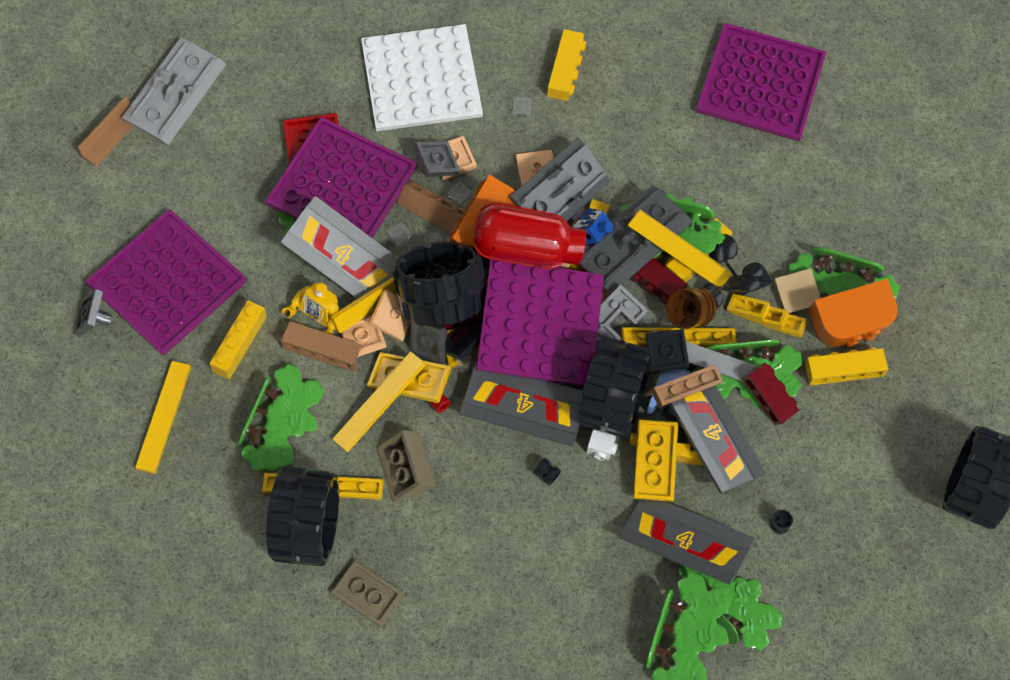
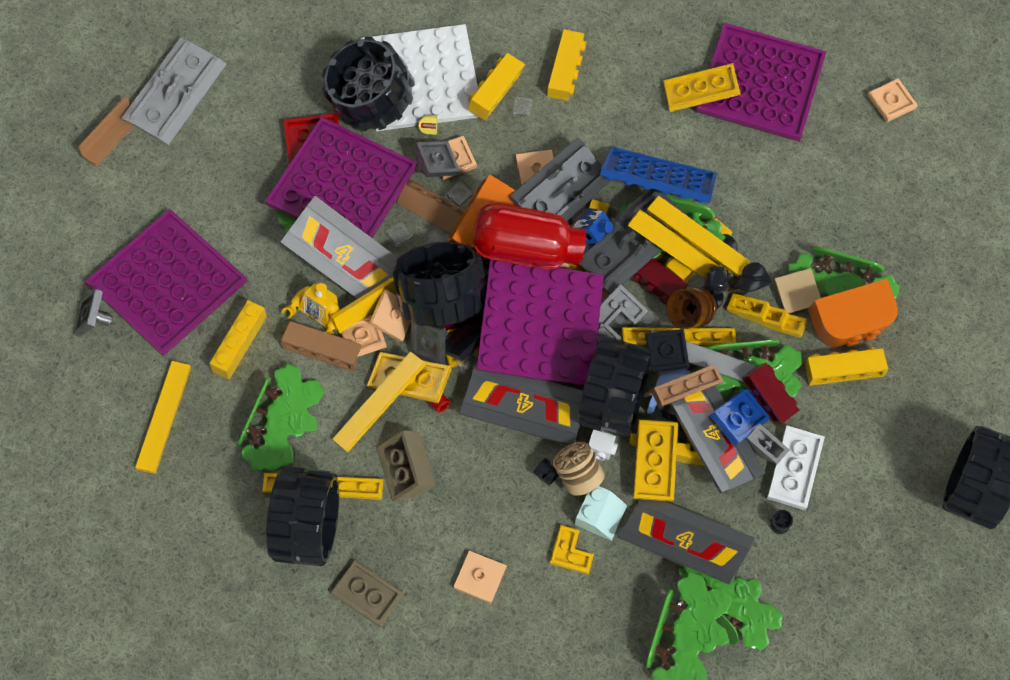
(357, 79): none -> black wheel
(428, 124): none -> light yellow tile
(480, 577): none -> light nougat plate
(496, 86): none -> yellow brick
(566, 555): none -> yellow tile
(578, 468): none -> tan wheel
(601, 513): none -> light aqua slope
(659, 174): none -> blue plate
(698, 236): none -> yellow tile
(701, 87): none -> yellow tile
(717, 280): none -> black head
(739, 416): none -> blue tile
(767, 445): none -> light grey slope
(797, 470): none -> white plate
(892, 100): none -> light nougat plate

